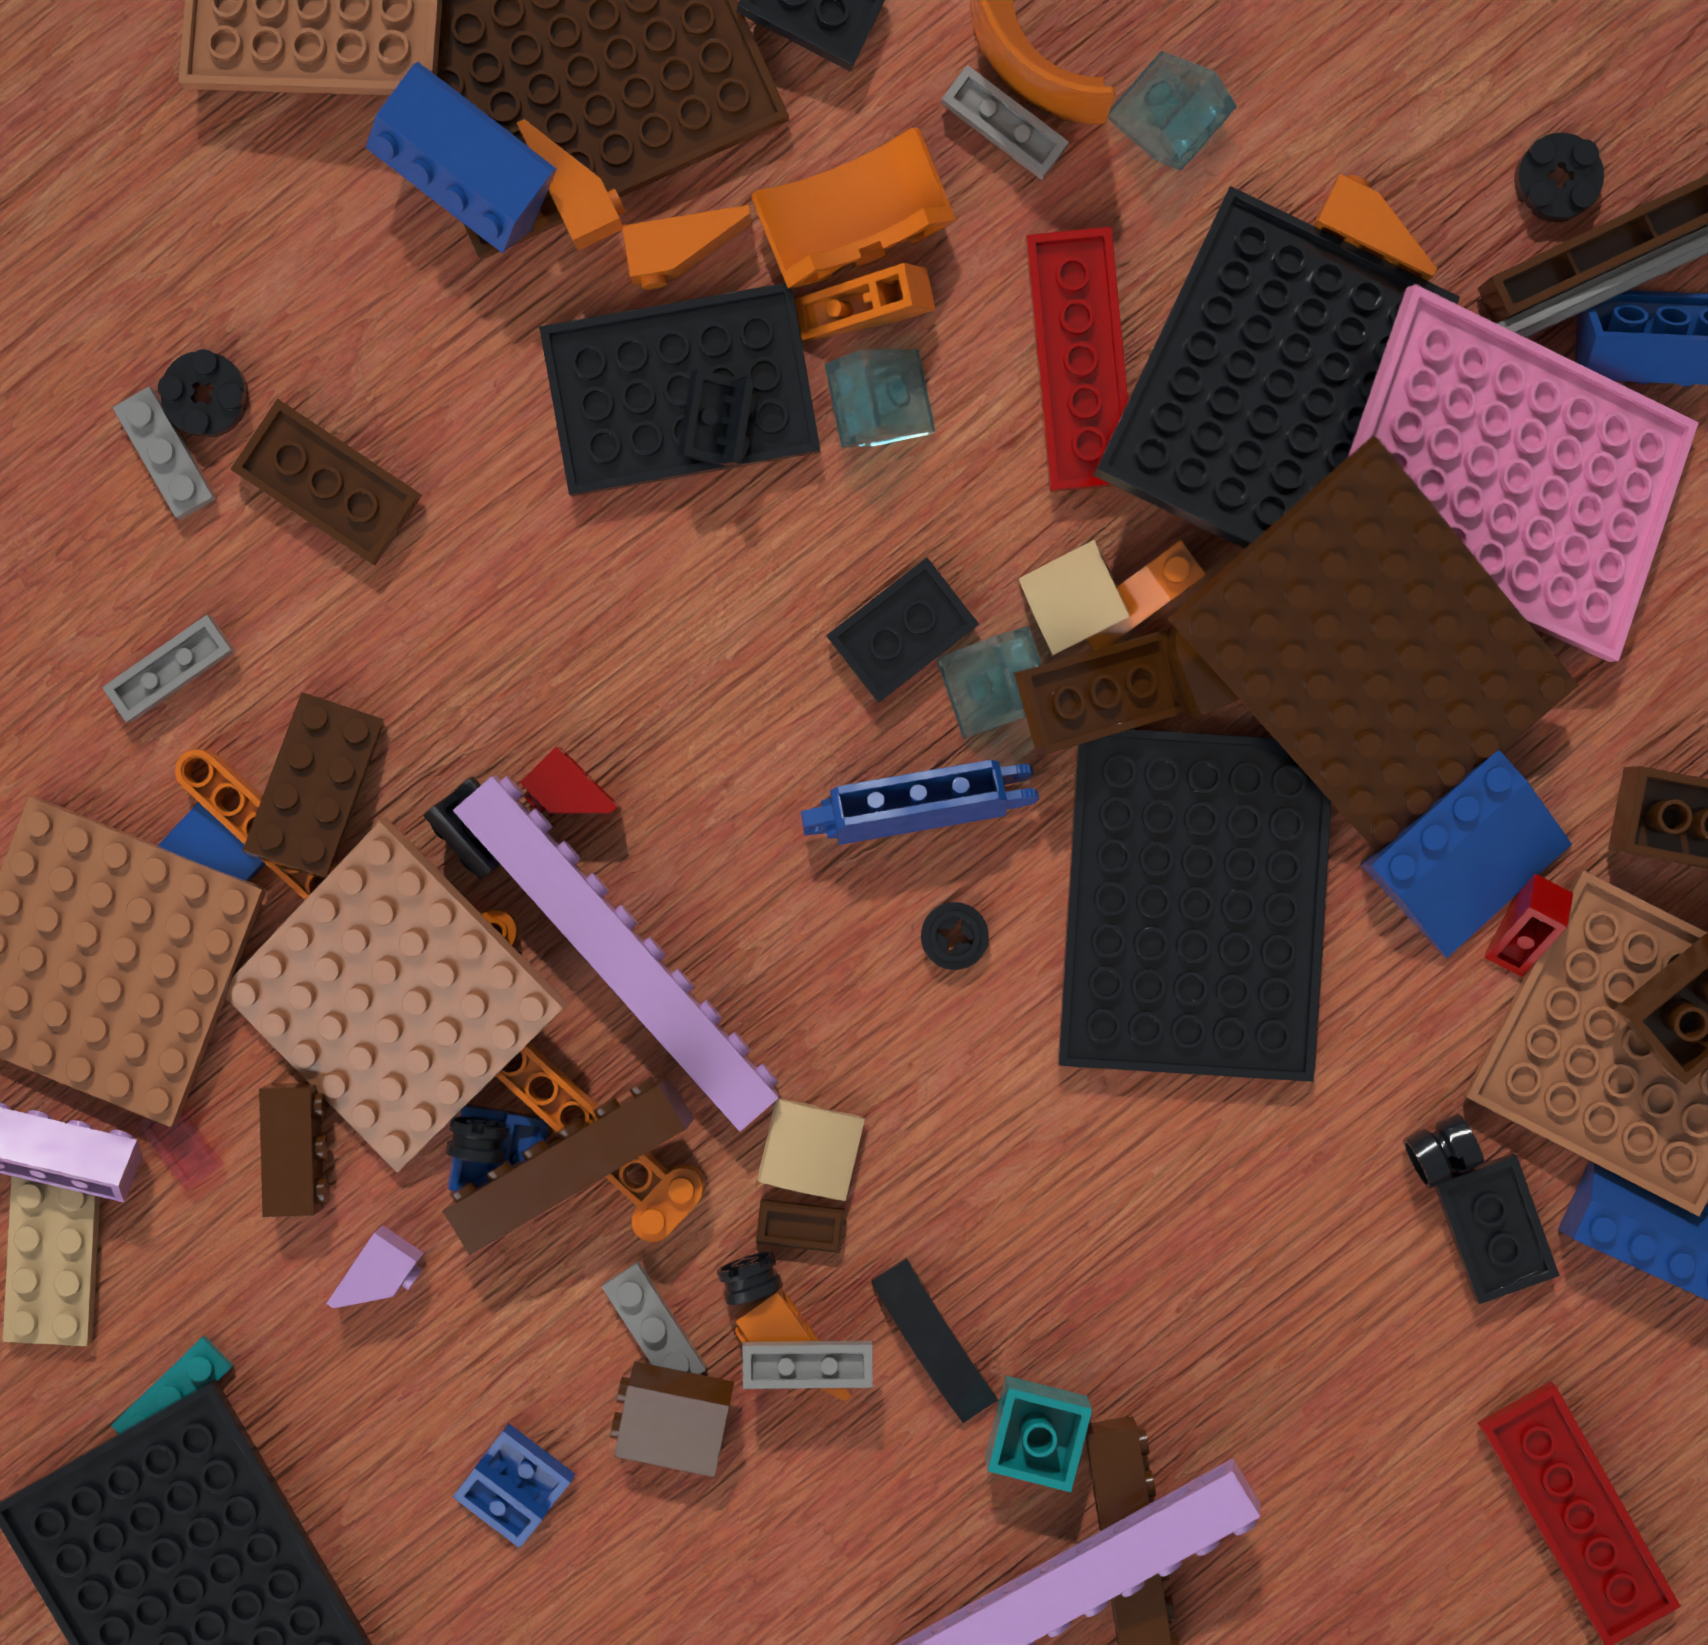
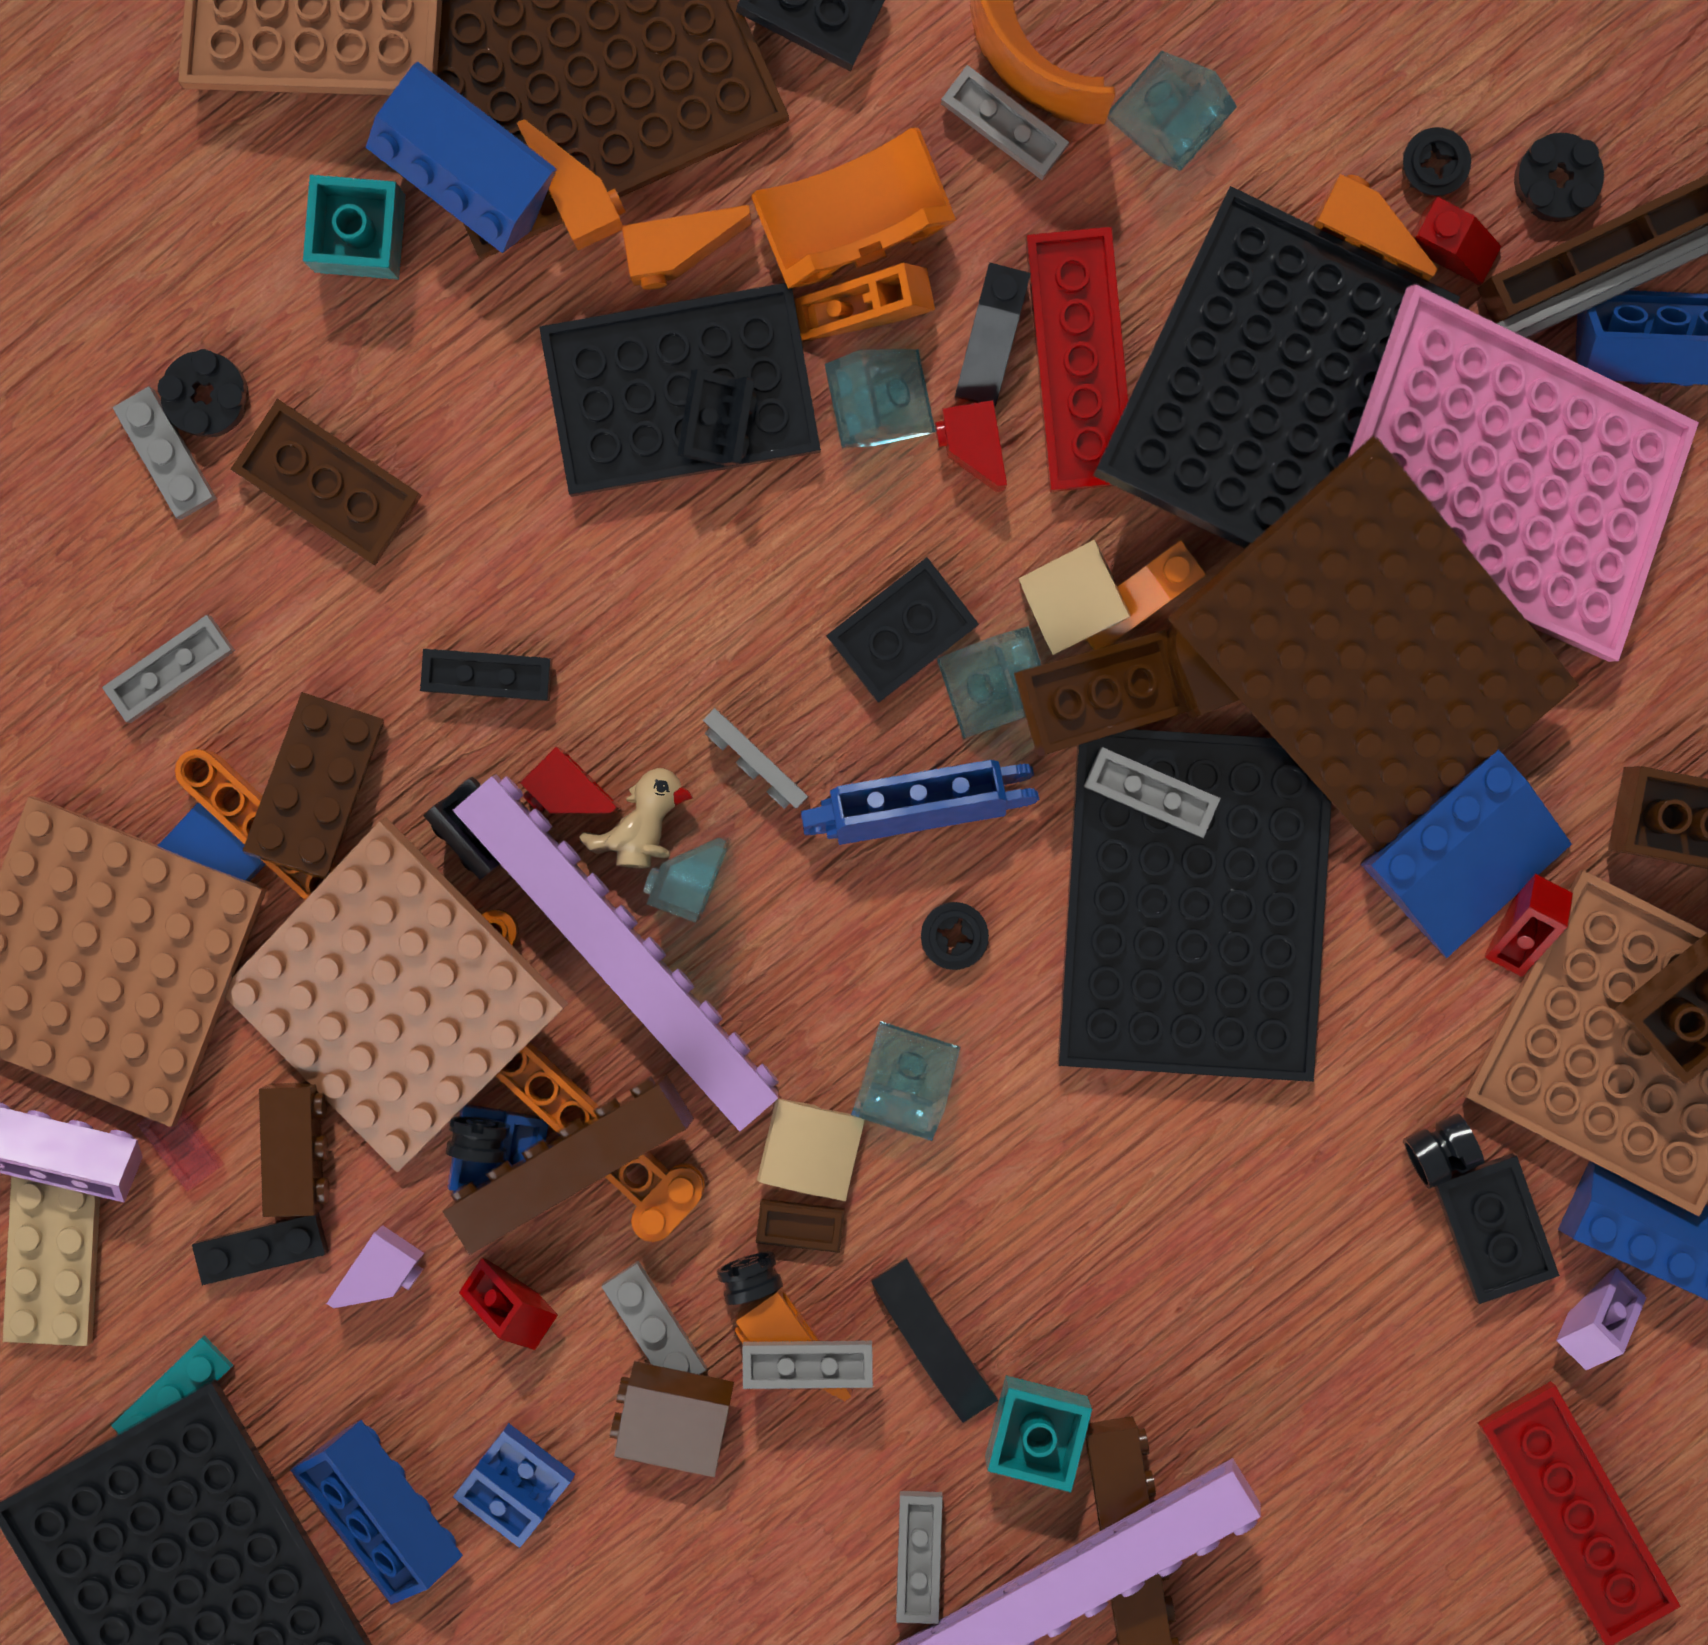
(260, 1248): none -> black plate
(354, 227): none -> teal brick
(377, 1513): none -> blue slope
(486, 674): none -> black plate
(507, 1305): none -> red slope
(639, 832): none -> tan animal
(687, 880): none -> clear light blue slope
(753, 761): none -> light grey plate
(906, 1081): none -> clear light blue slope
(919, 1557): none -> light grey plate
(973, 441): none -> red slope
(992, 333): none -> black slope
(1152, 792): none -> light grey plate
(1446, 146): none -> black gear
(1456, 240): none -> red slope
(1602, 1321): none -> lavender slope

